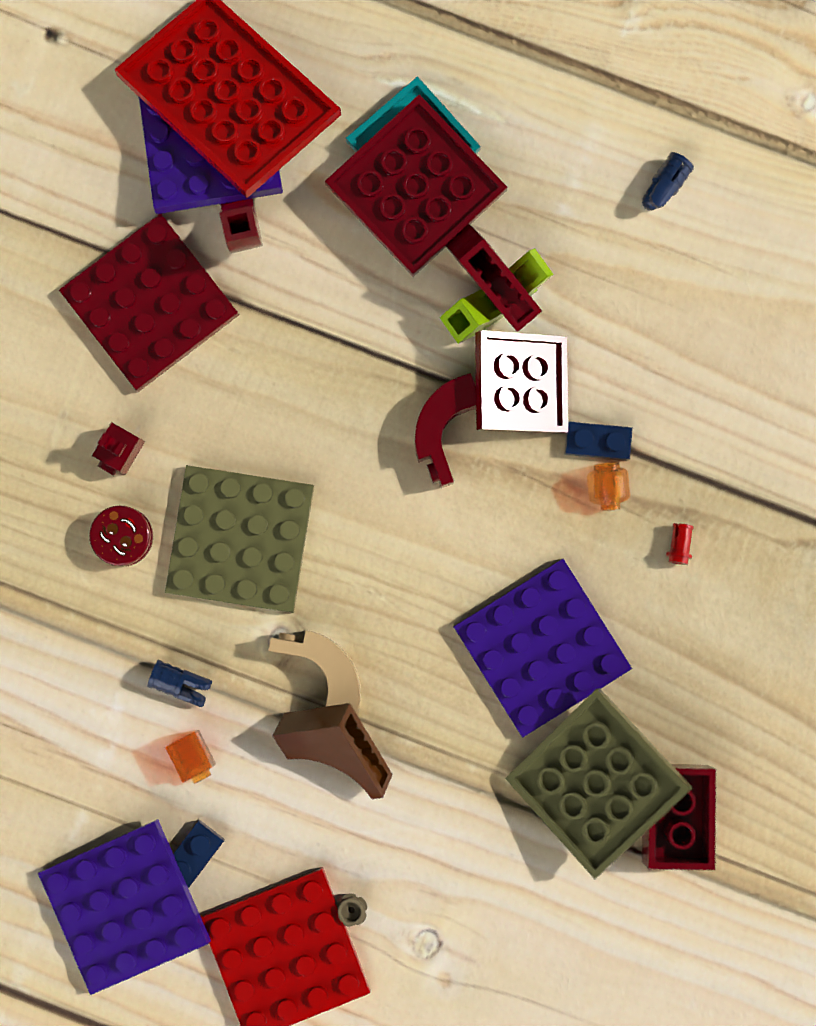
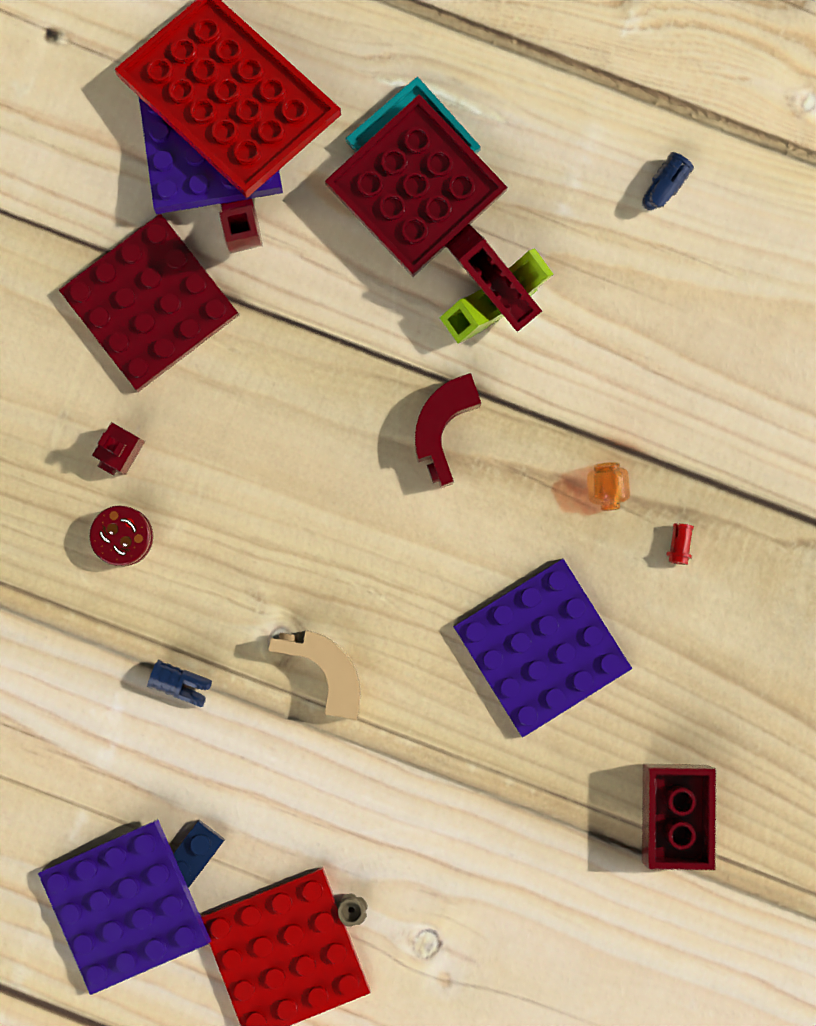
(191, 757): clear orange brick -> none
(239, 539): olive plate -> none
(335, 739): reddish brown arch -> none
(521, 382): plate -> none
(598, 441): dark blue plate -> none
(598, 783): olive plate -> none

